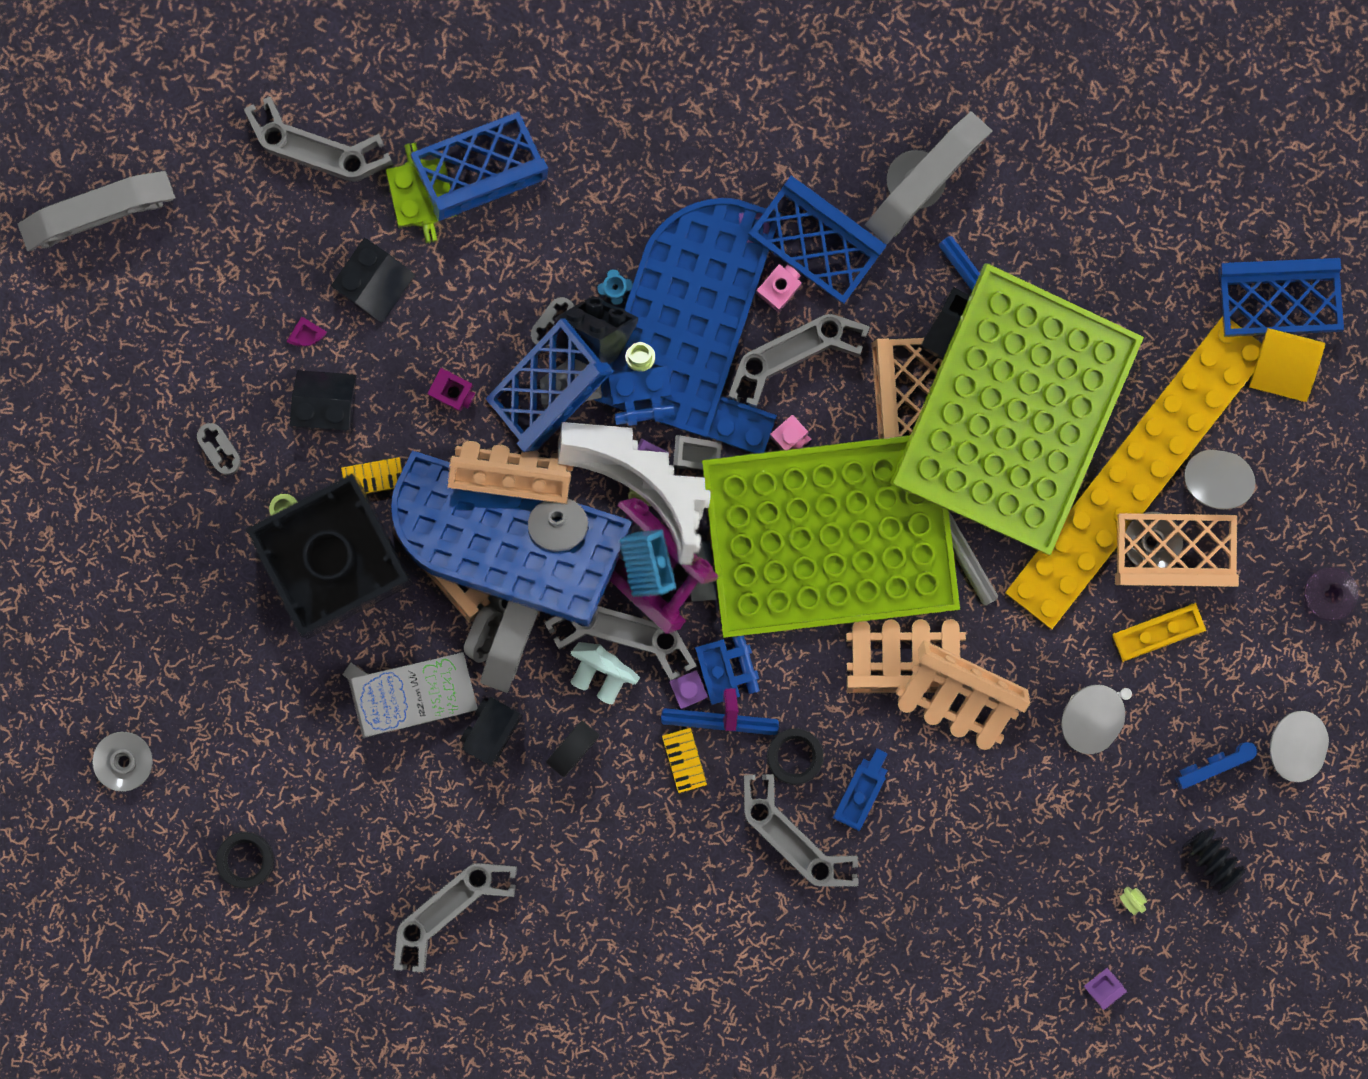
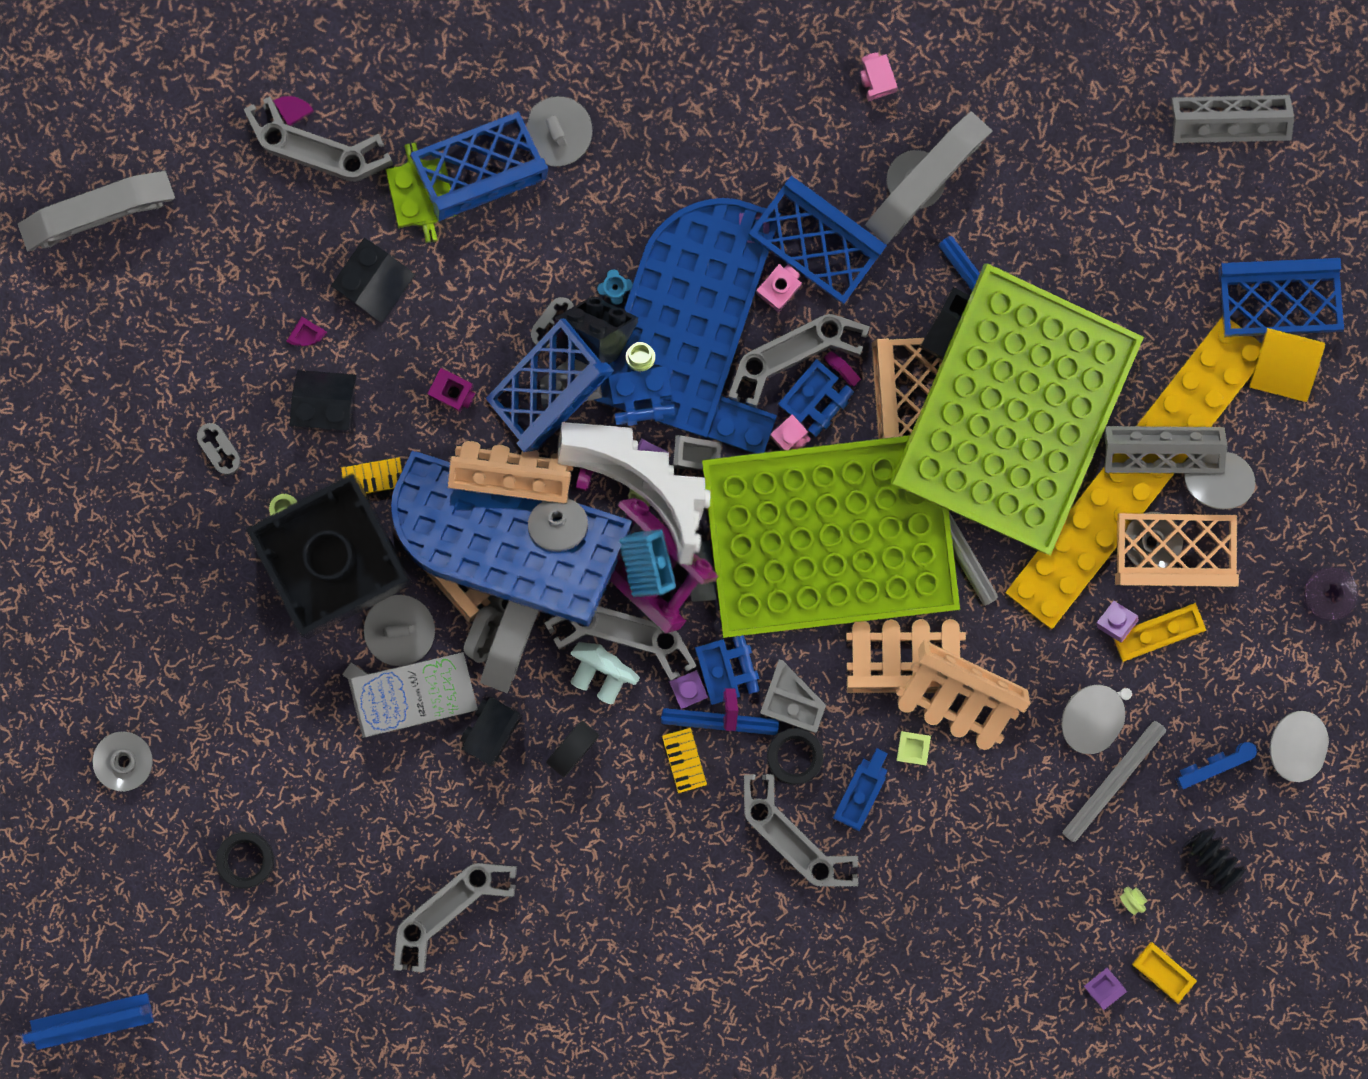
(90, 1021): none -> blue fence
(293, 108): none -> magenta tile
(399, 630): none -> light grey shield
(560, 130): none -> light grey shield
(584, 479): none -> magenta tile
(792, 700): none -> light grey wing
(809, 391): none -> blue plate
(842, 367): none -> magenta tile
(877, 76): none -> bright pink brick
(913, 748): none -> yellowish green plate
(1114, 781): none -> light grey axle
(1117, 621): none -> medium lavender plate
(1164, 972): none -> yellow tile
(1165, 443): none -> light grey fence
(1232, 123): none -> light grey fence

